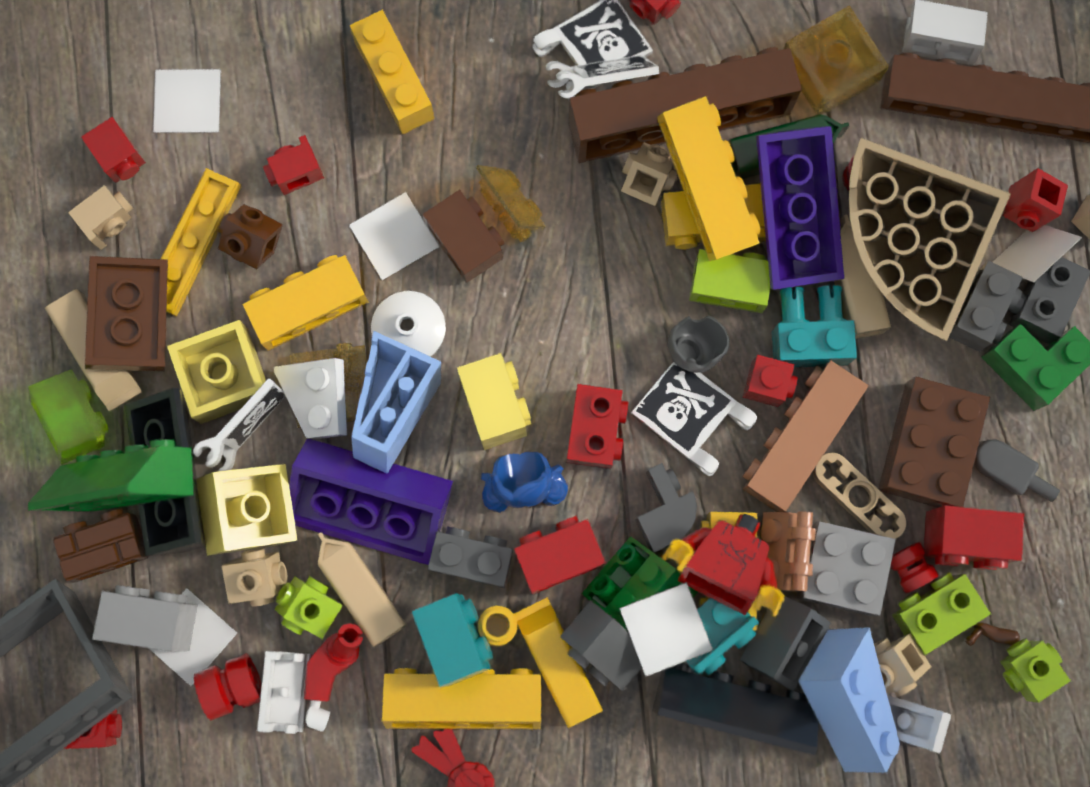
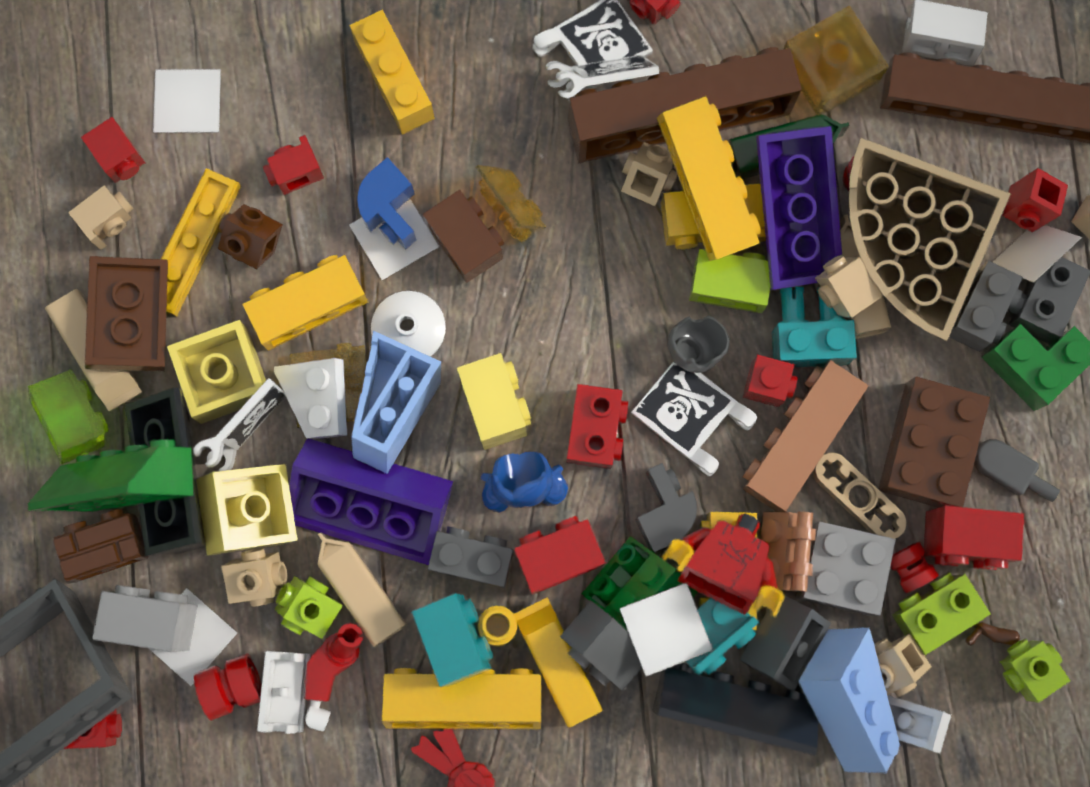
(378, 199): none -> blue brick
(847, 286): none -> tan brick

